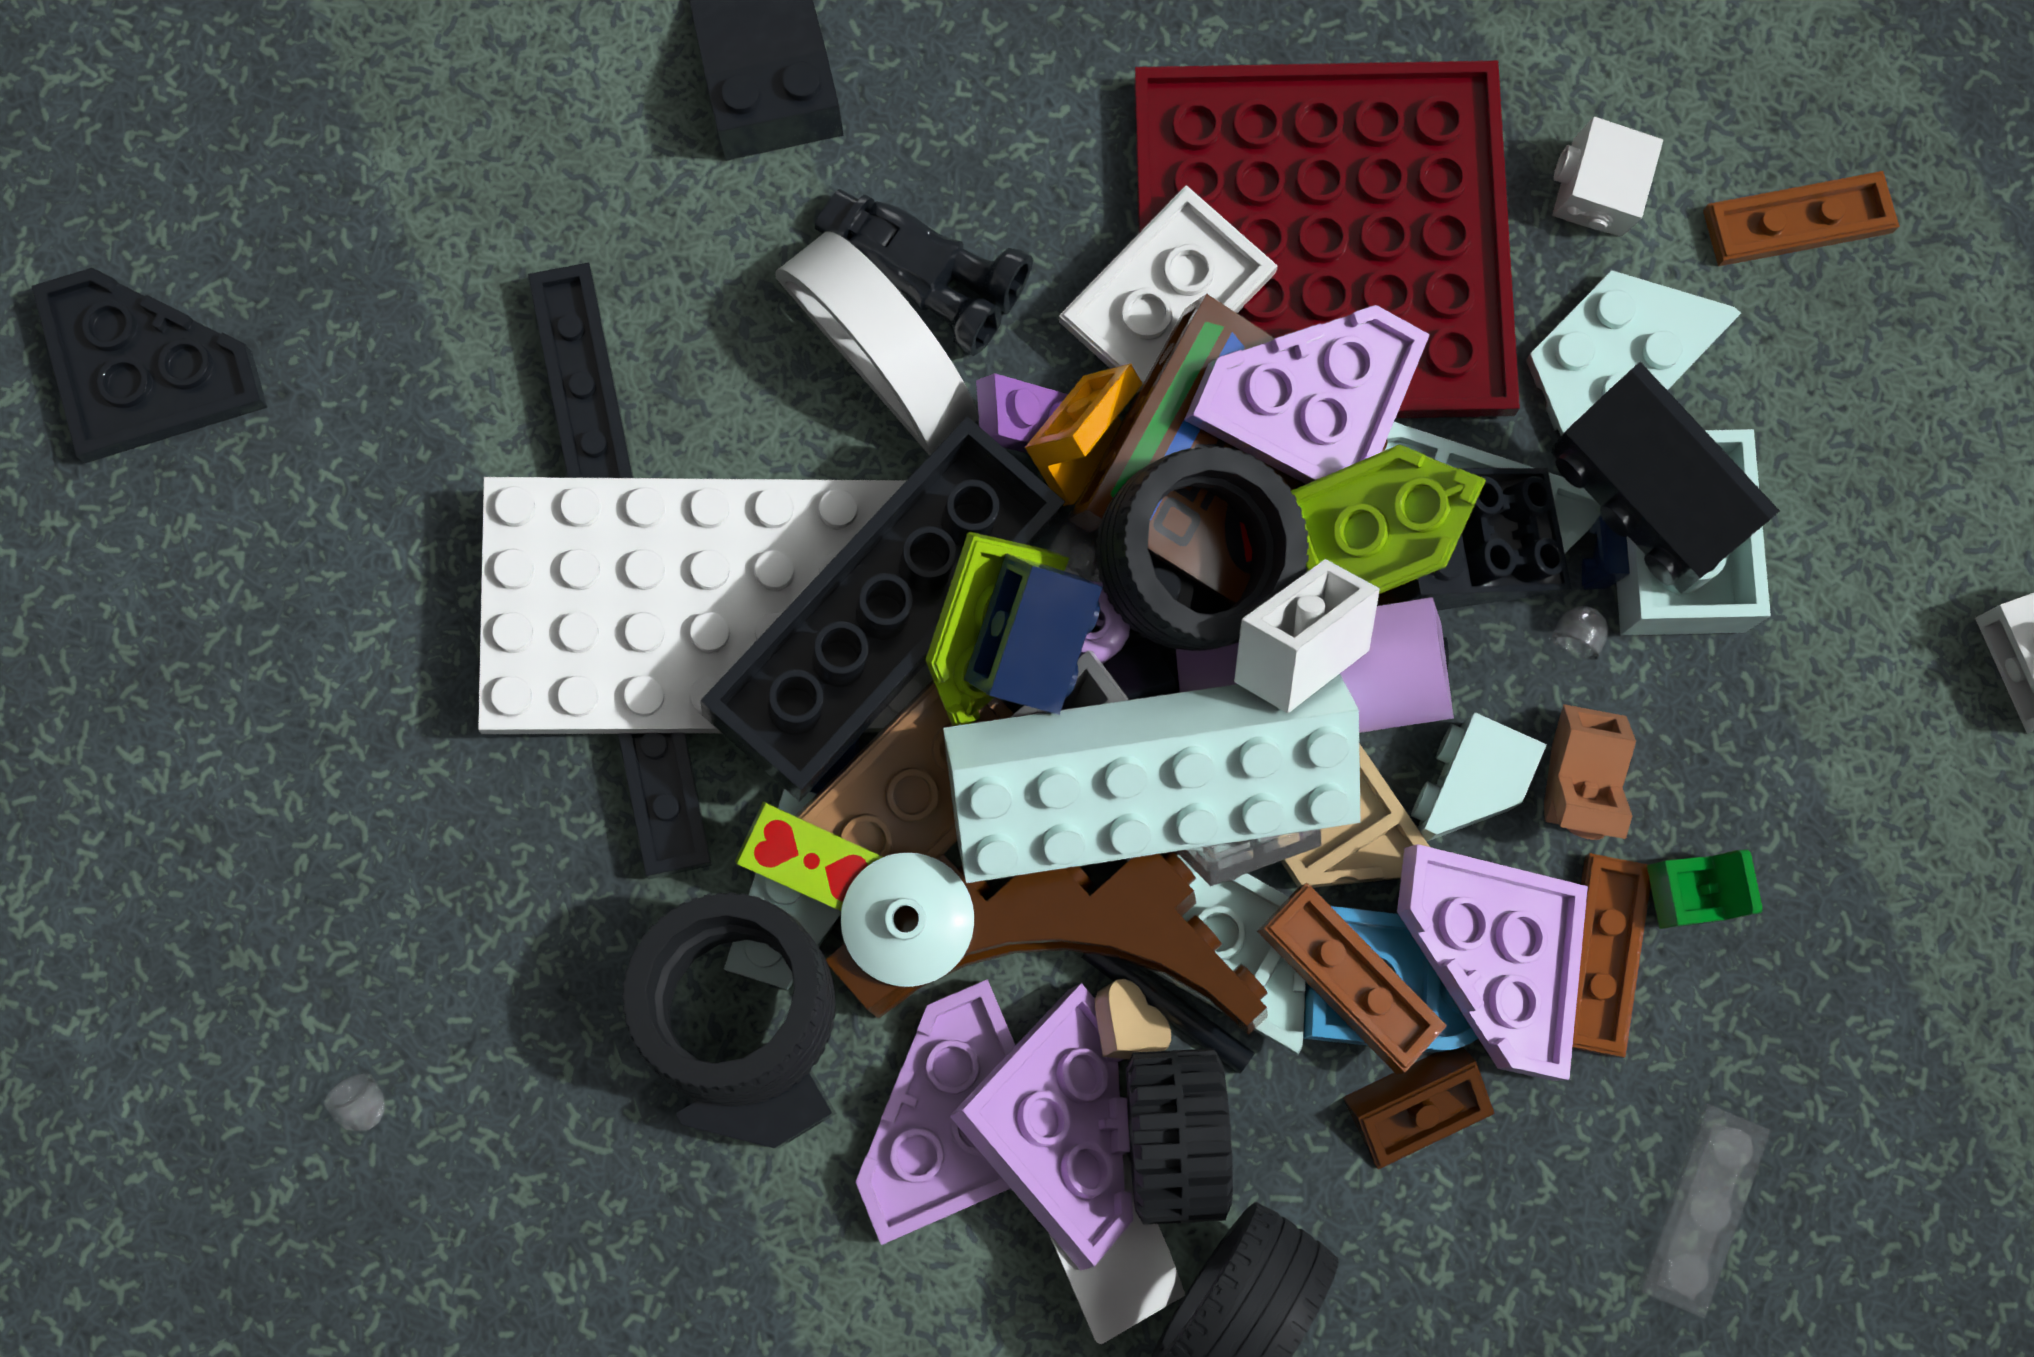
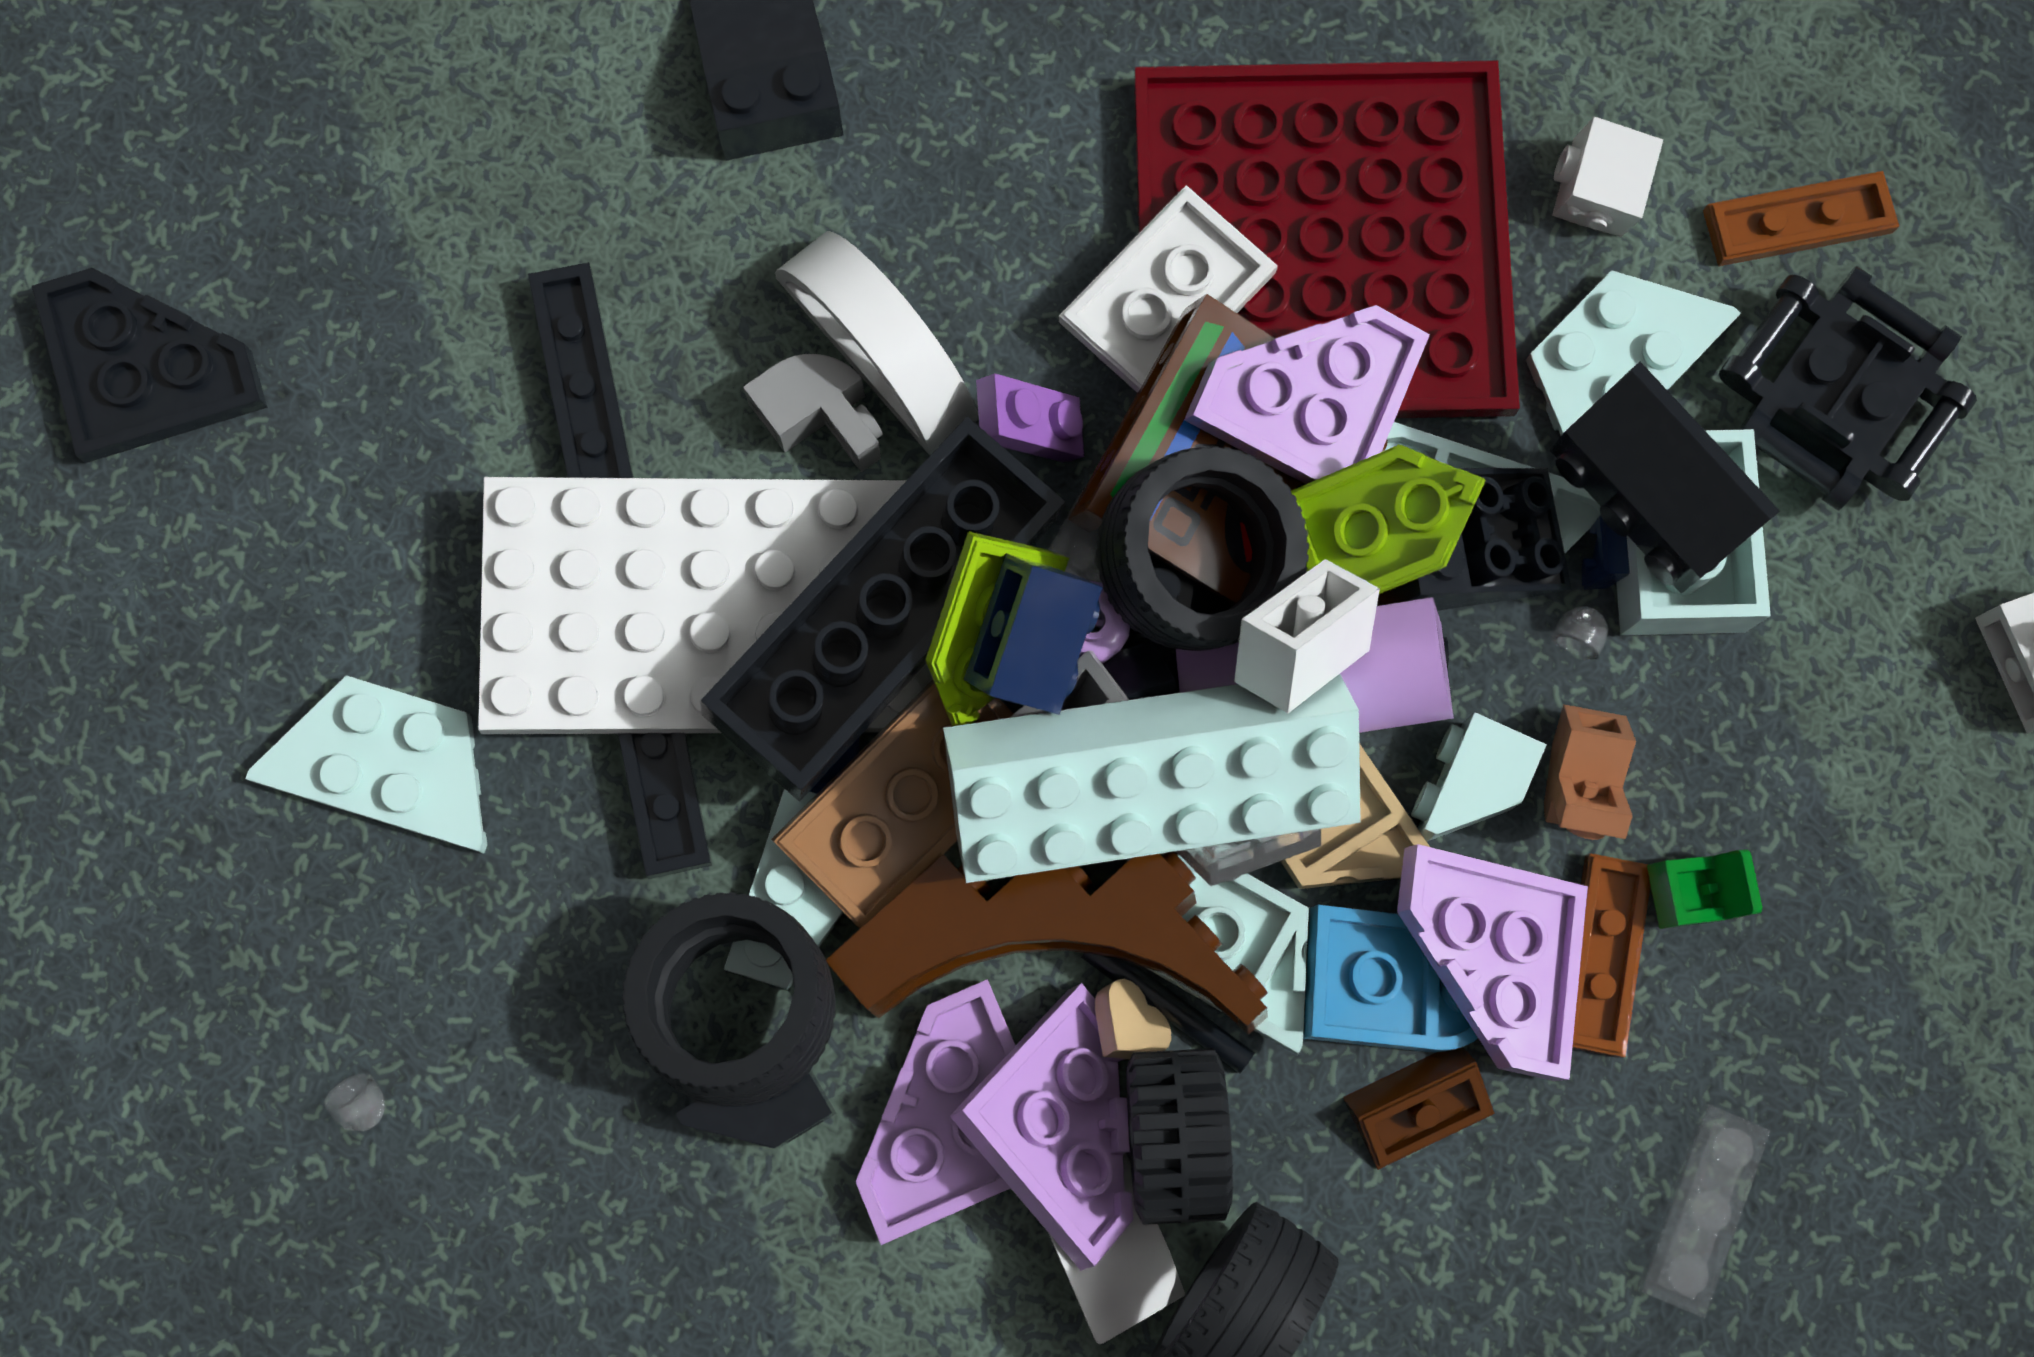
(384, 761): none -> light aqua wing
(802, 856): lime tile -> none
(814, 392): none -> light grey brick
(925, 263): black piece -> none
(942, 928): light aqua dish -> none
(1081, 430): light orange panel -> none
(1352, 978): dark orange tile -> none
(1847, 388): none -> black brick

